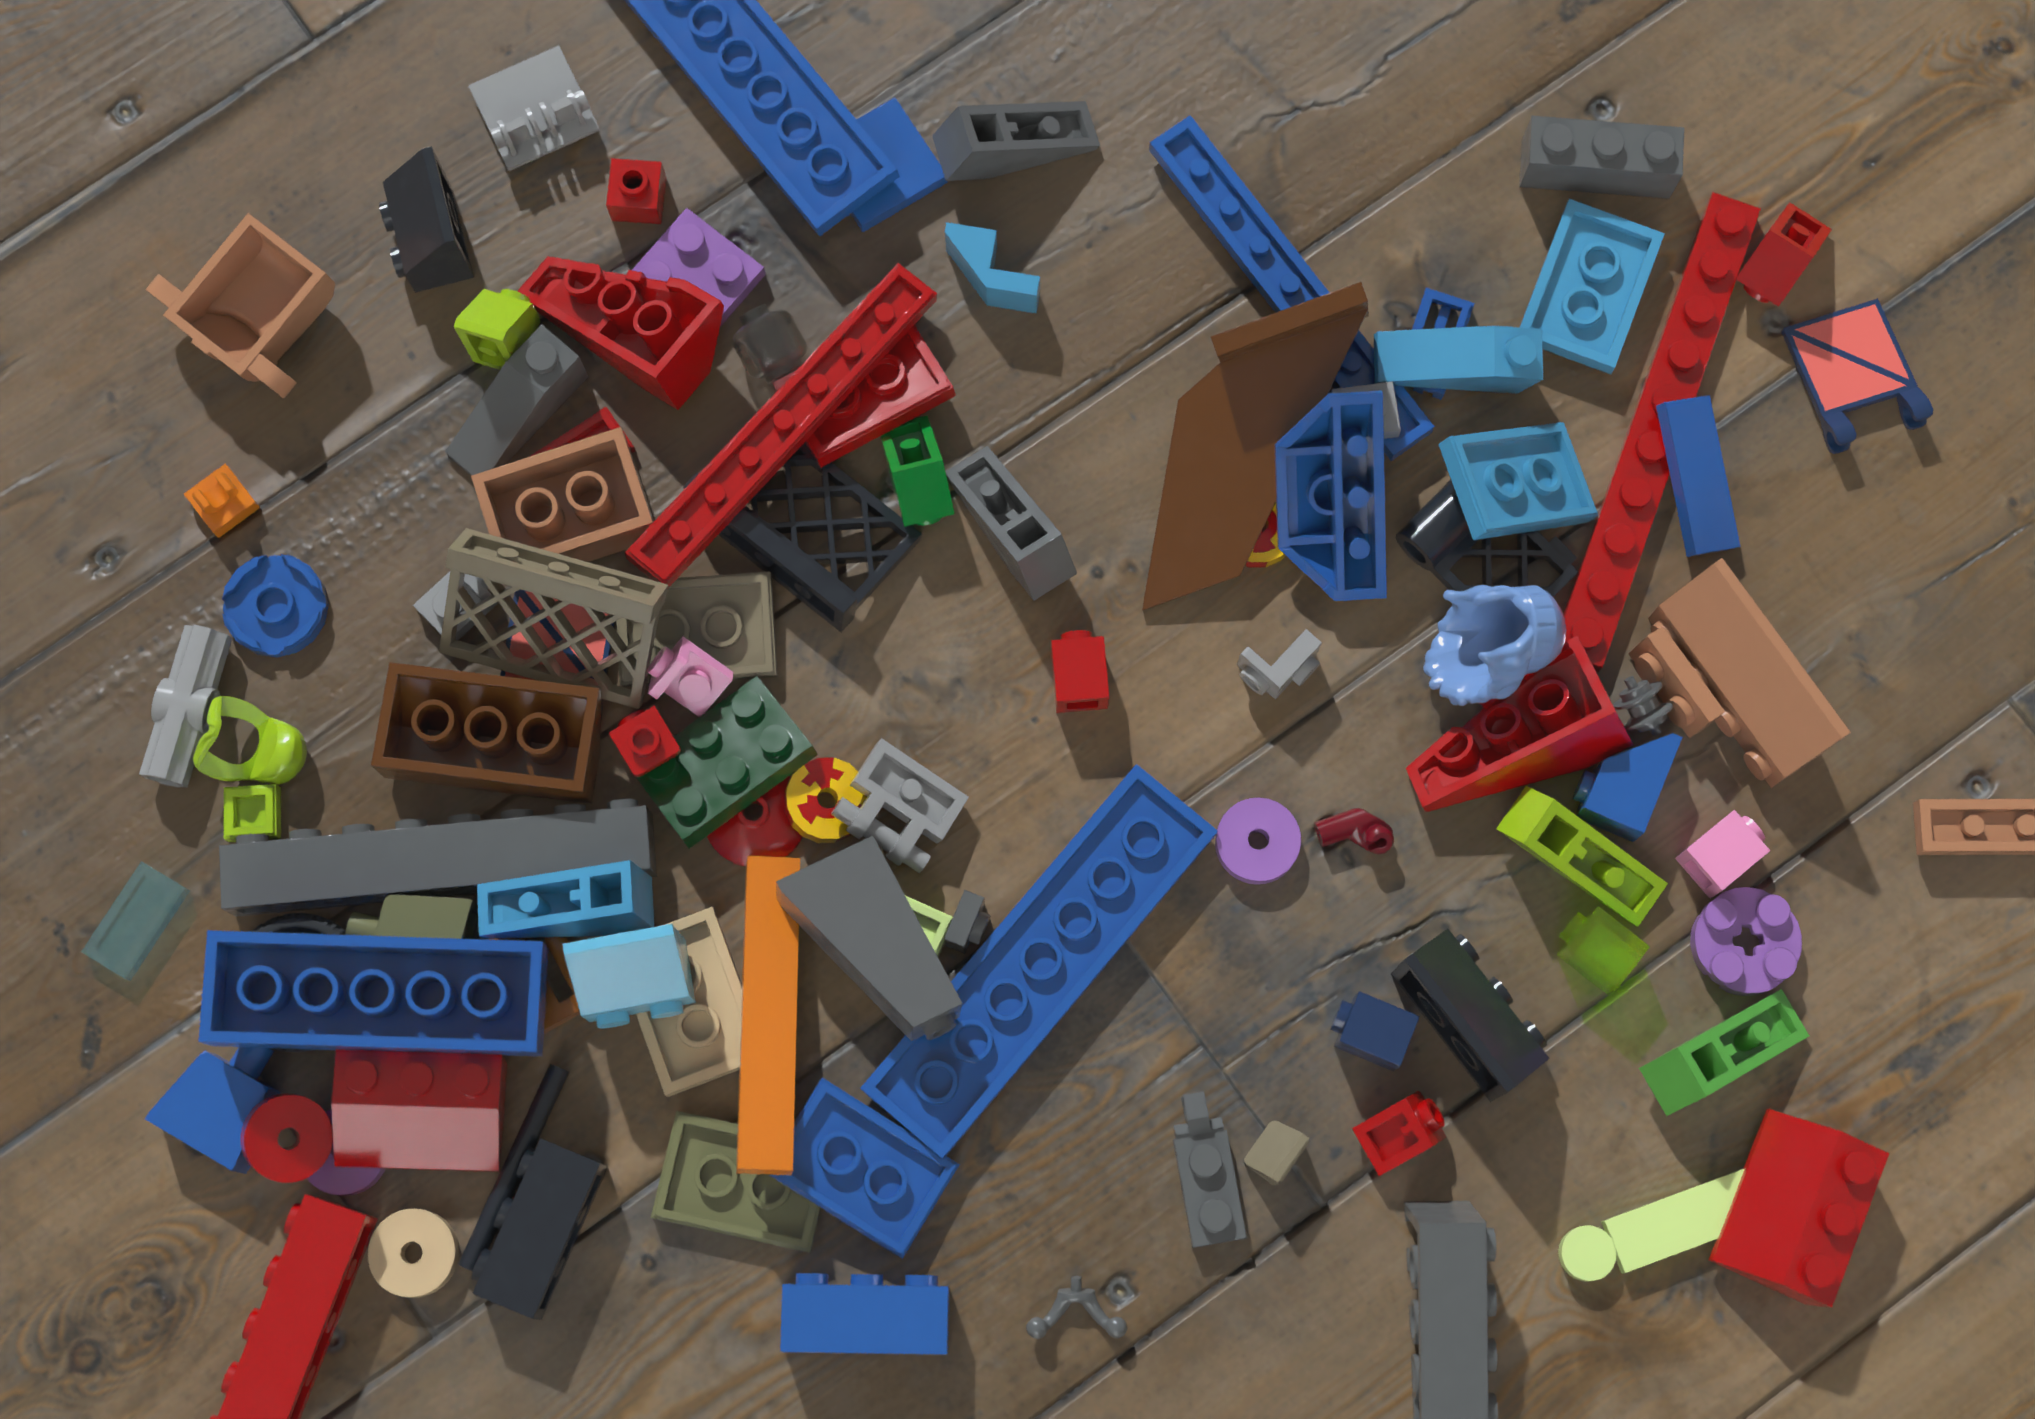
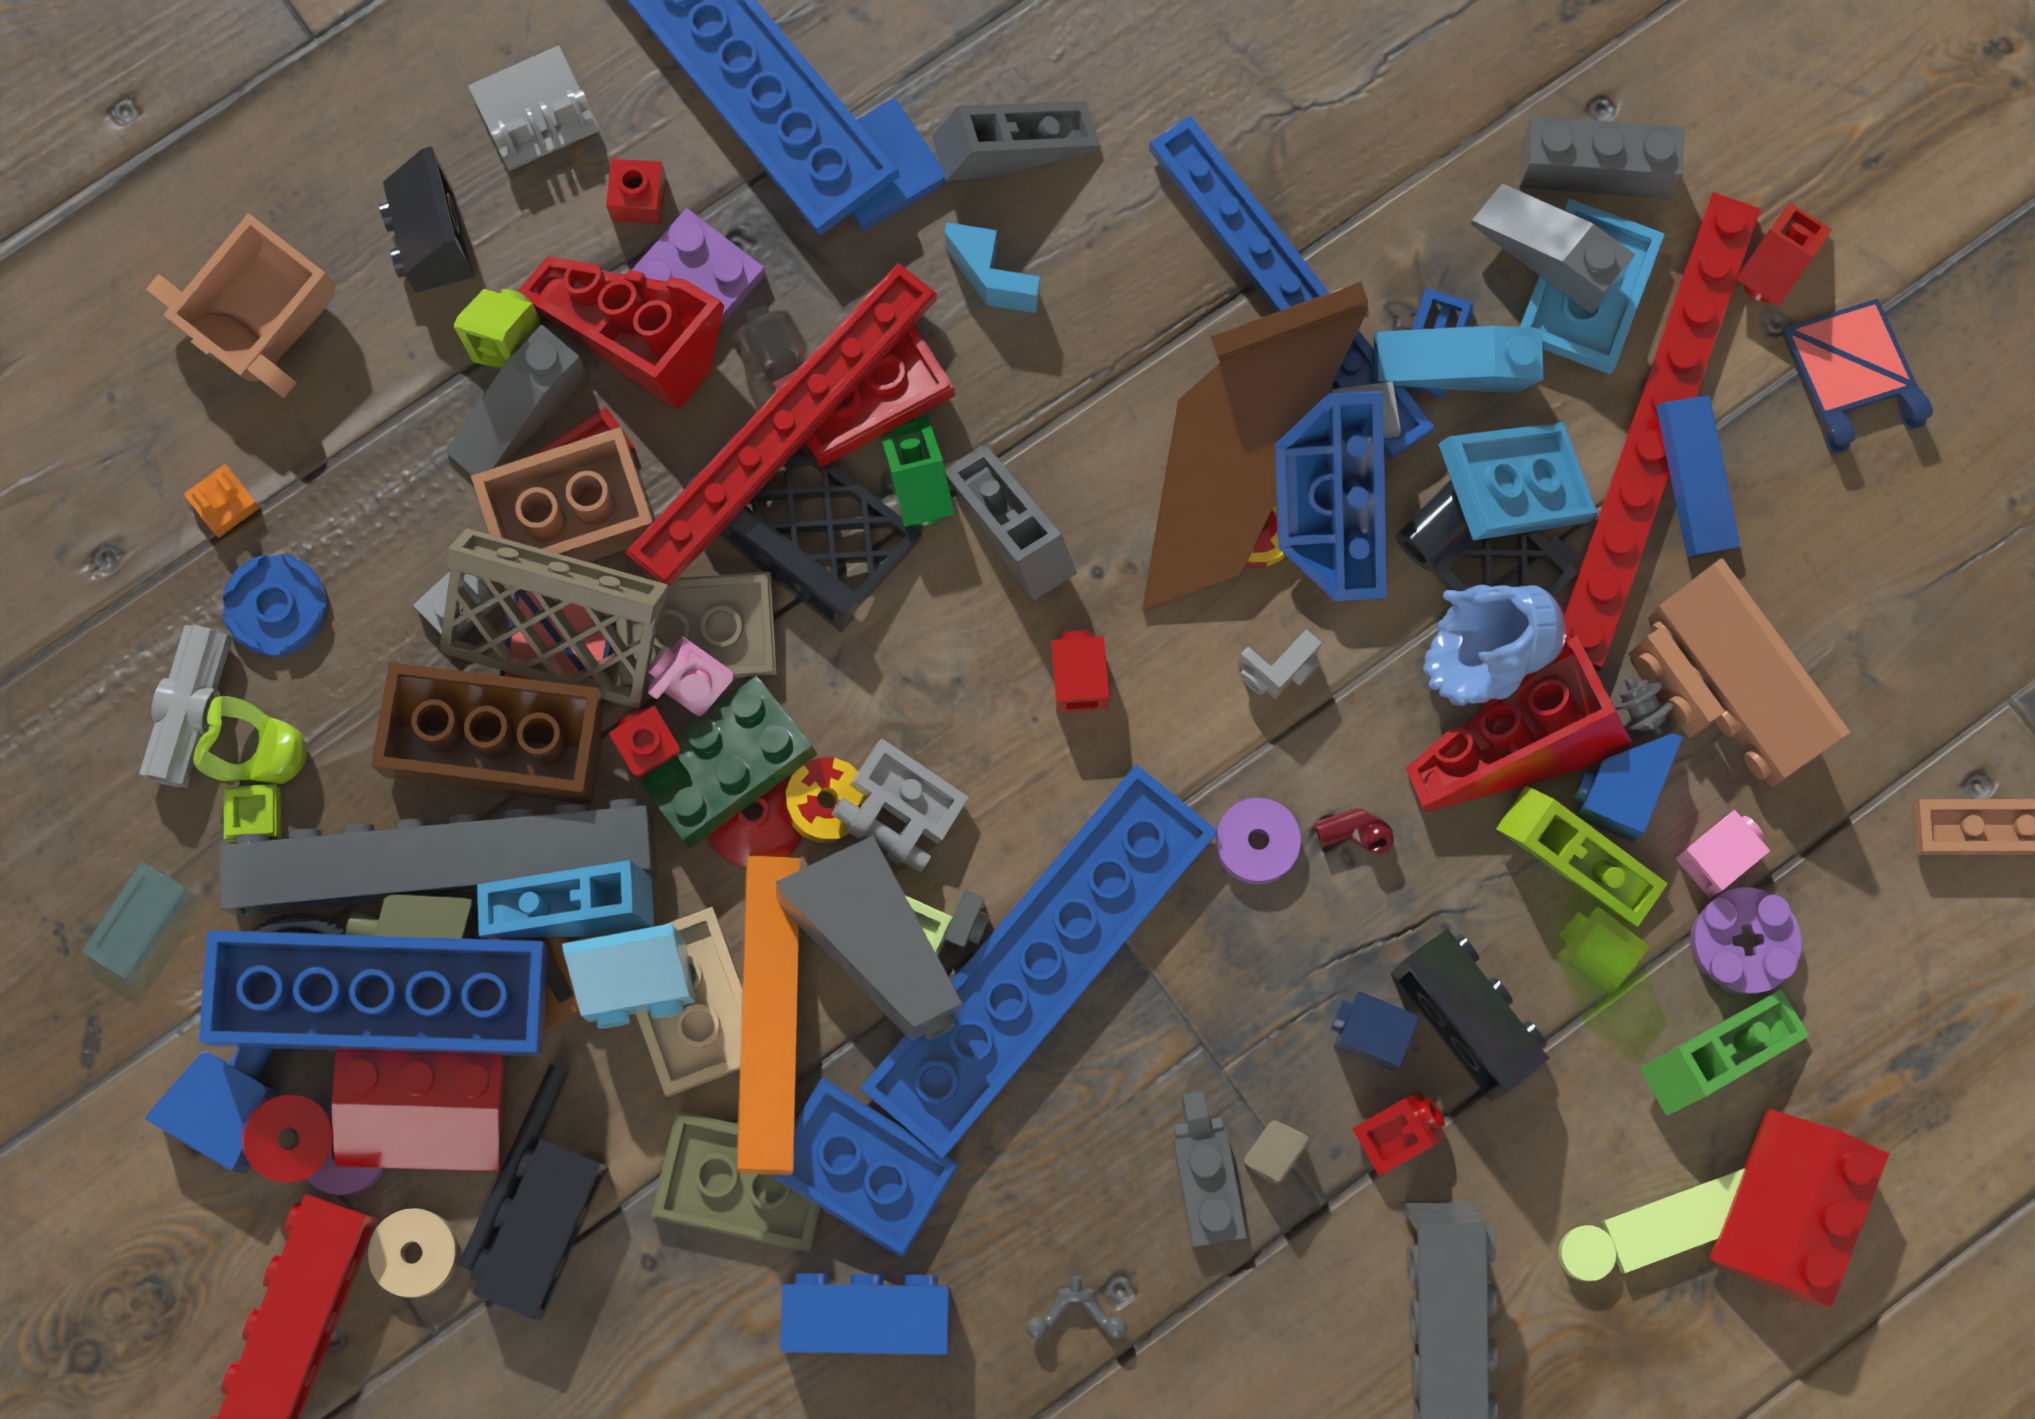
(1555, 245): none -> dark grey slope

